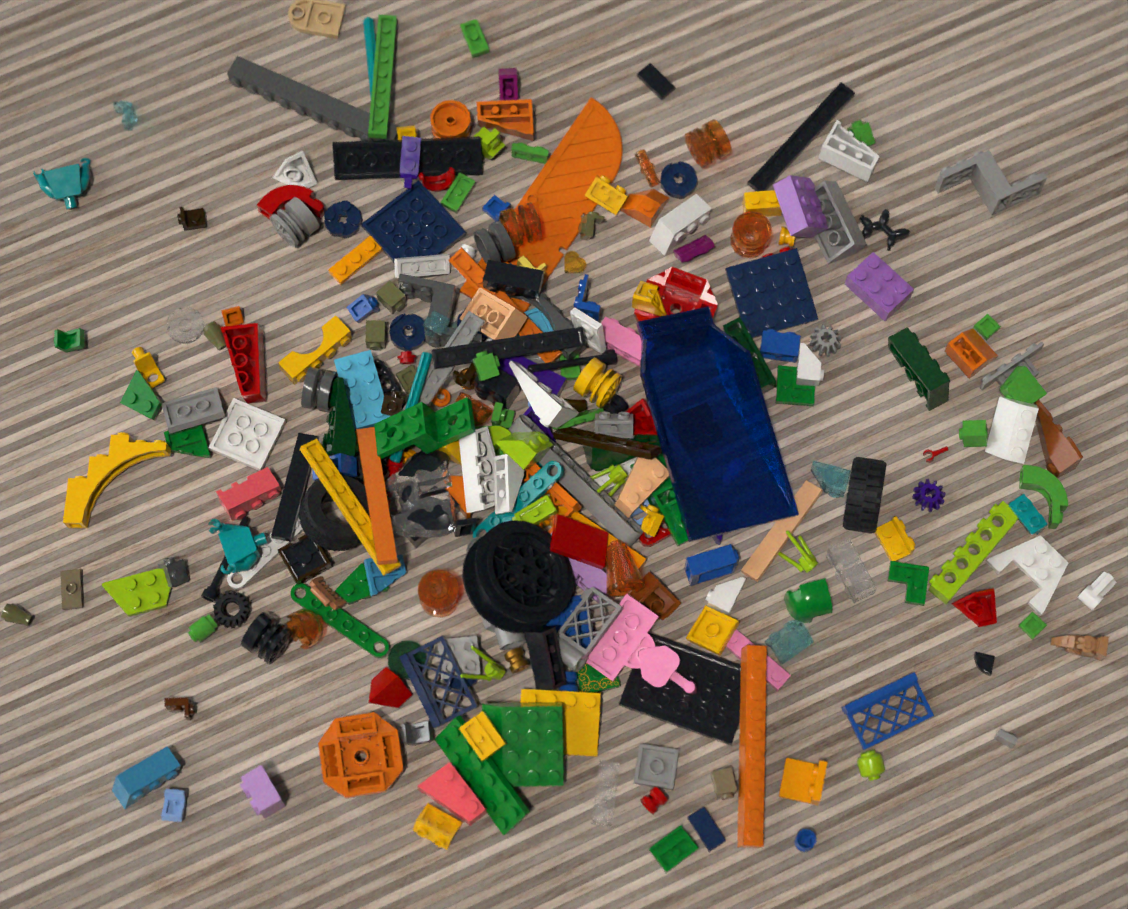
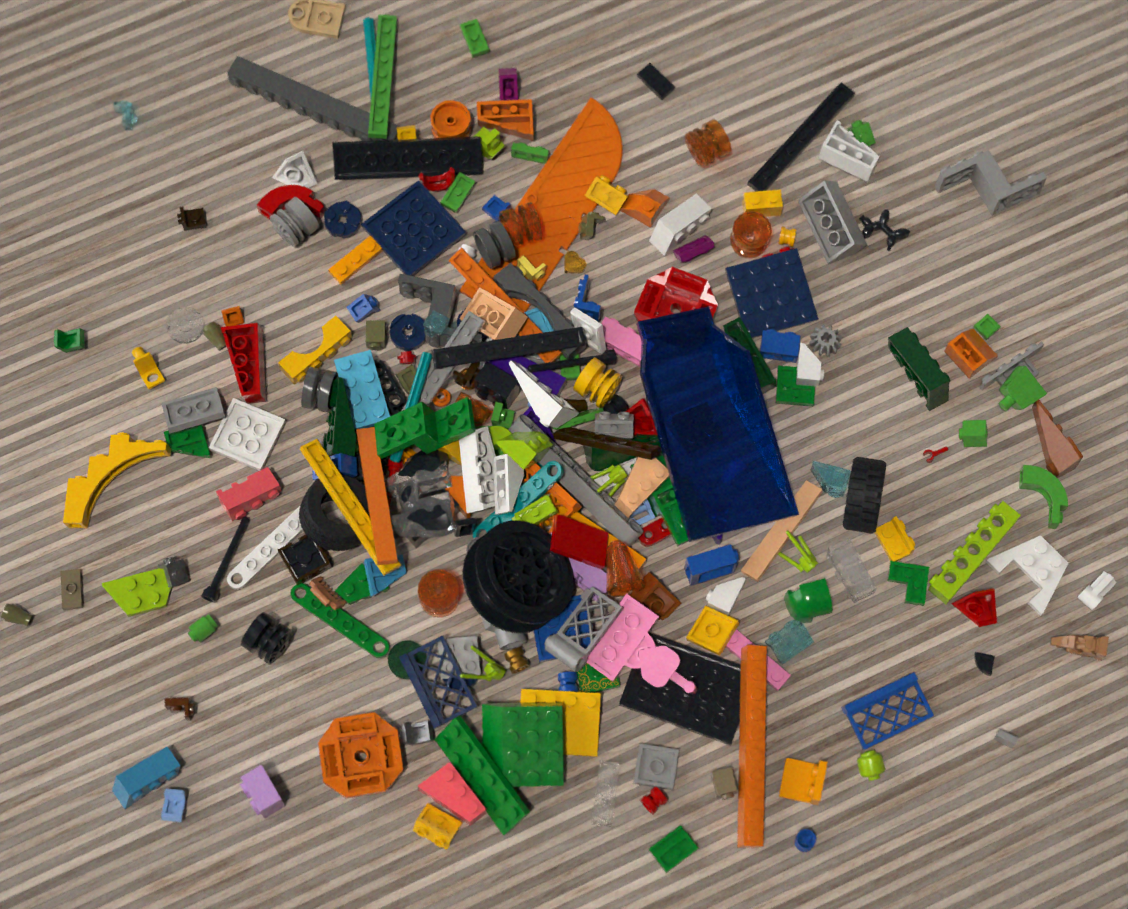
(65, 182): teal torso -> none
(141, 397): green wing -> none
(225, 599): black tyre -> none
(238, 545): teal torso -> none
(292, 491): black tile -> none
(306, 627): clear orange cylinder -> none
(388, 690): red slope -> none
(391, 297): olive brick -> none
(393, 402): dark brown bracket -> none
(410, 159): dark purple hinge -> none
(423, 265): white plate -> none
(482, 736): yellow plate -> none
(486, 365): bright green brick -> none
(513, 279): black brick -> none
(545, 658): black brick -> none
(647, 168): clear orange pin -> none
(648, 299): yellow slope -> none
(652, 521): yellow bracket -> none
(677, 170): dark blue plate -> none
(706, 829): dark blue tile -> none
(800, 206): medium lavender brick -> none
(879, 286): medium lavender brick -> none
(929, 502): dark purple gear -> none
(1011, 429): white slope -> none
(1028, 515): teal bracket -> none
(1032, 625): bright green tile -> none

